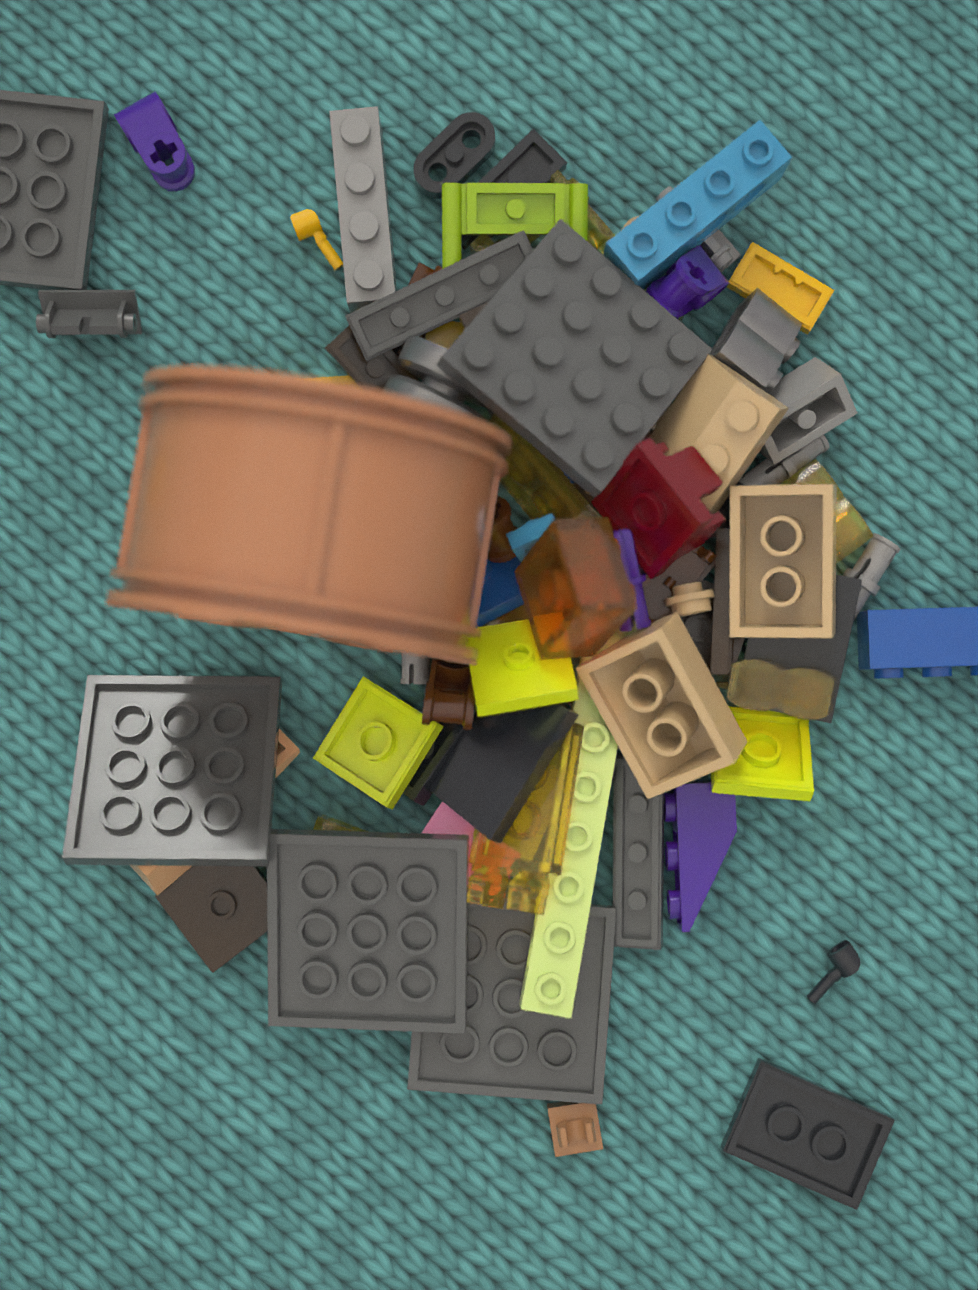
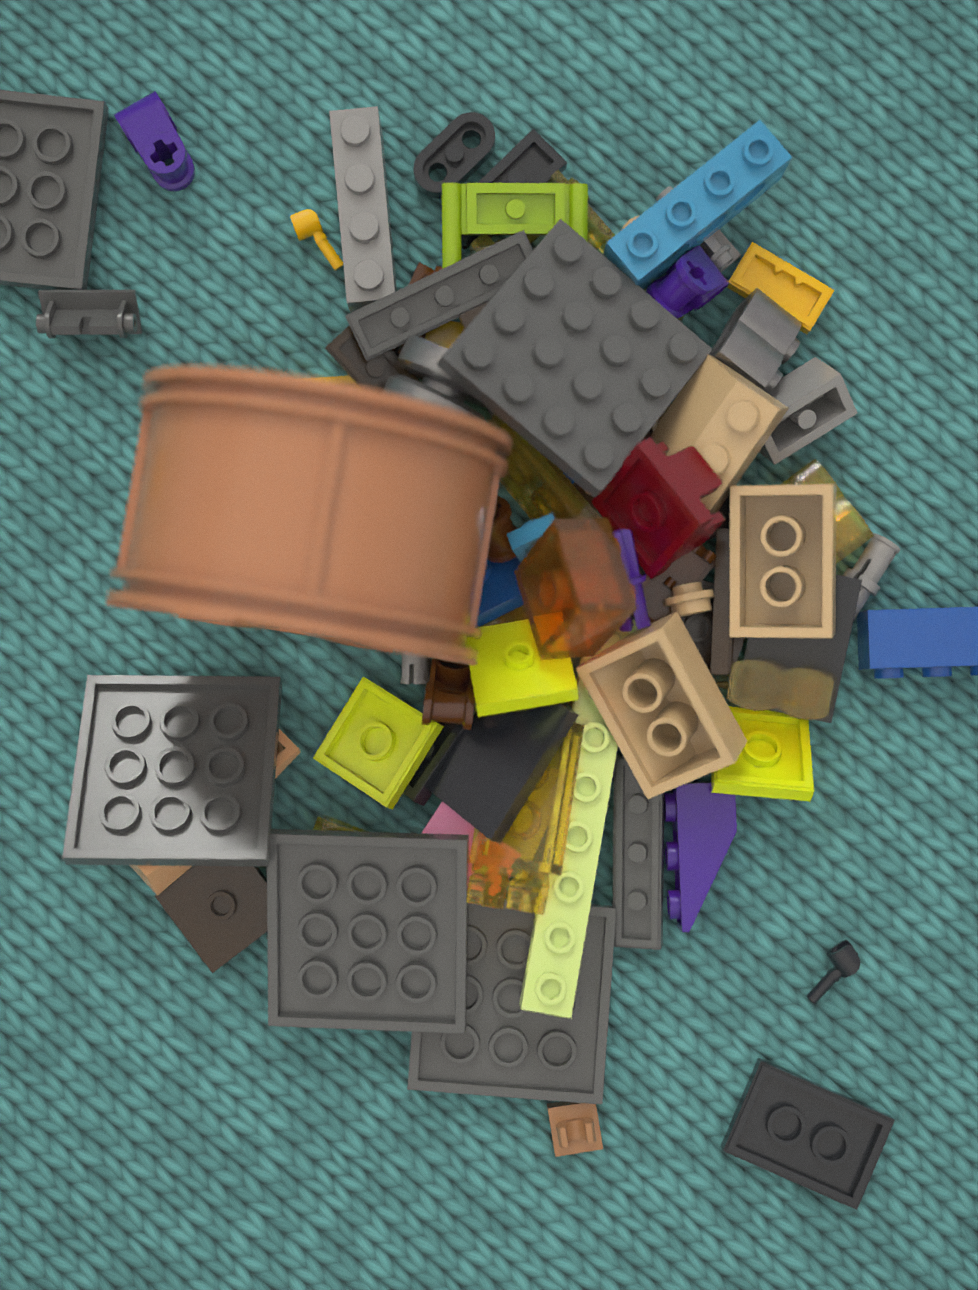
(770, 474): light grey pin -> none

